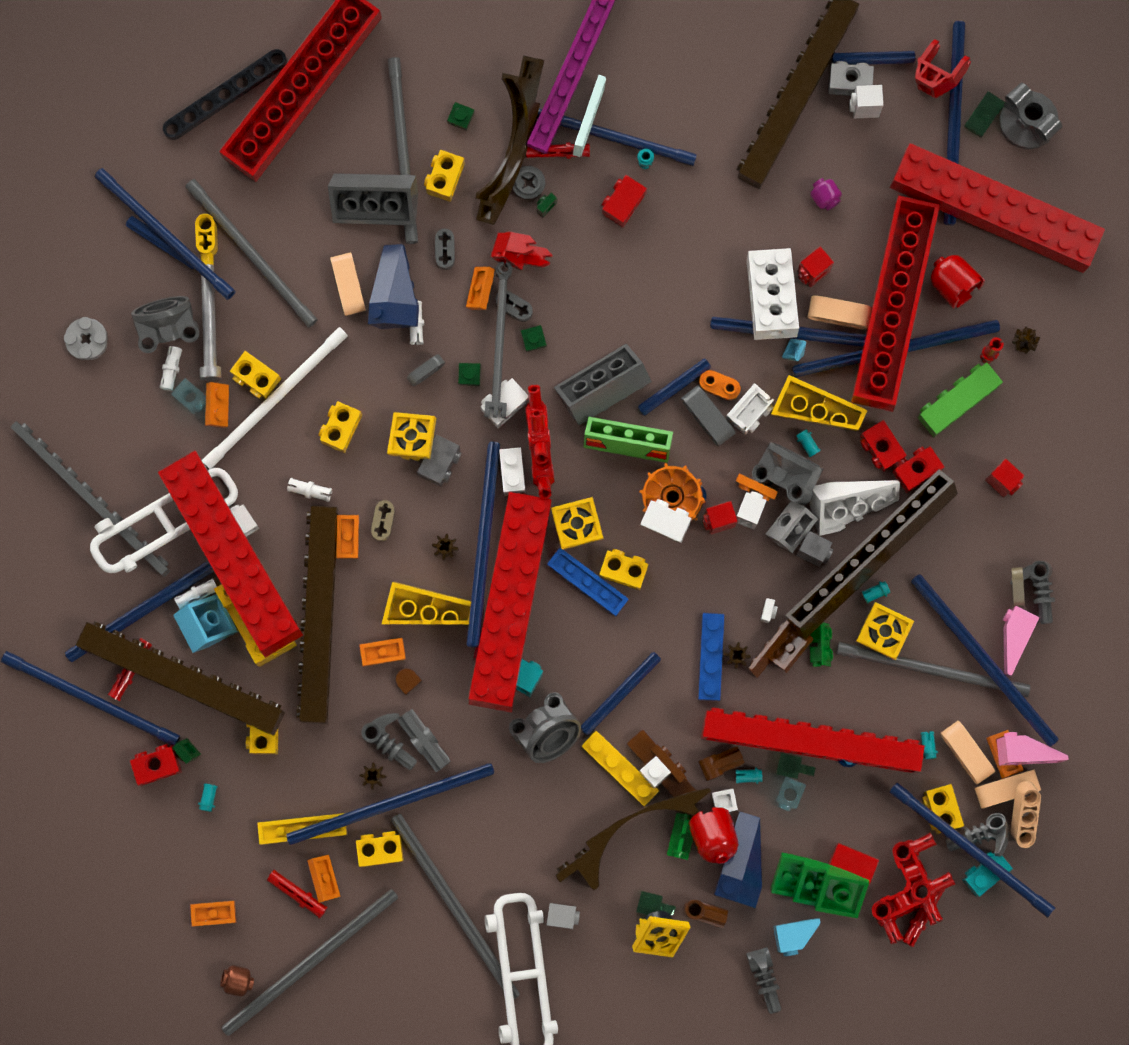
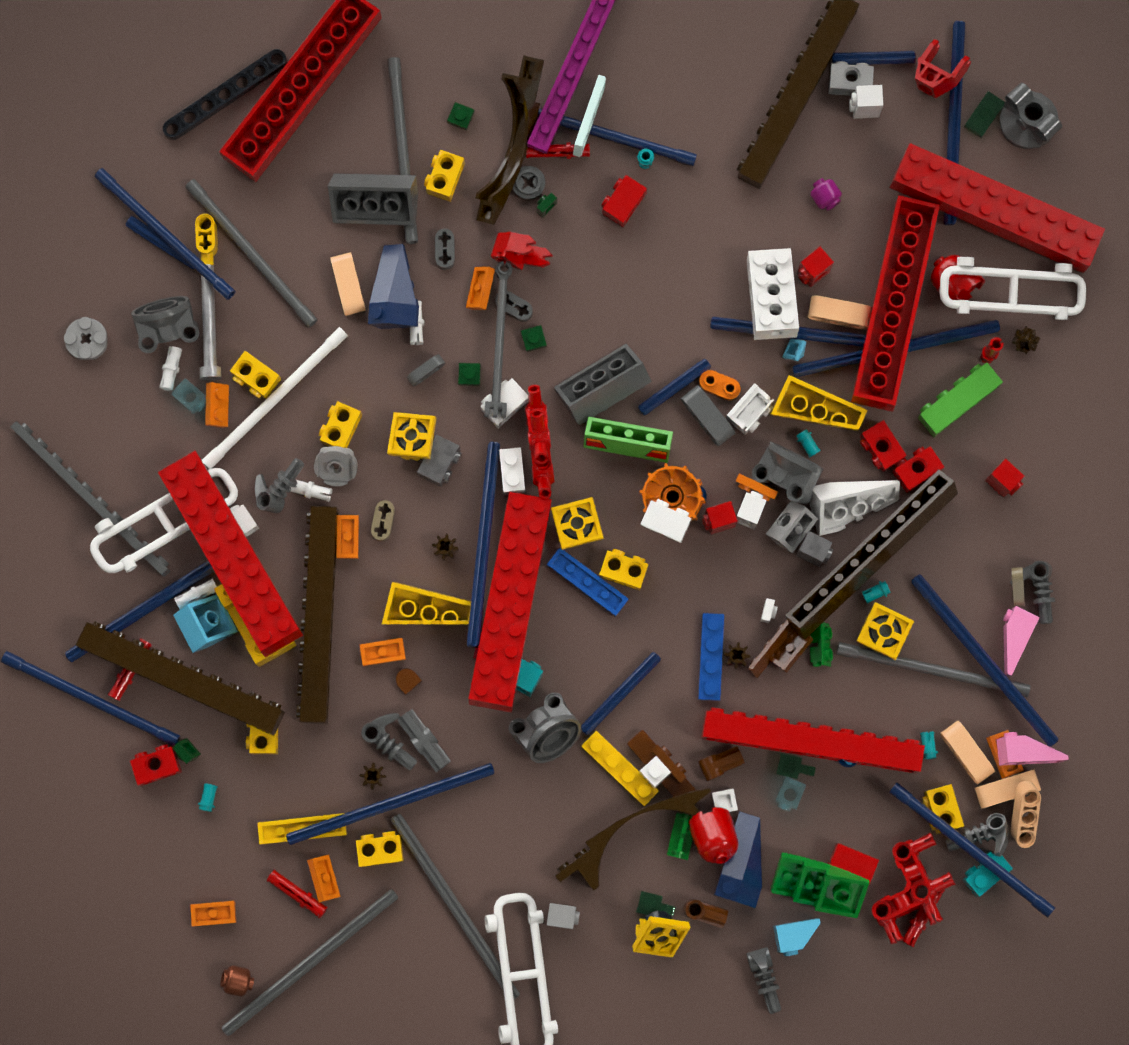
(273, 498): none -> dark grey piece
(338, 455): none -> light grey plate
(750, 775): teal pin -> none
(1062, 272): none -> white bar

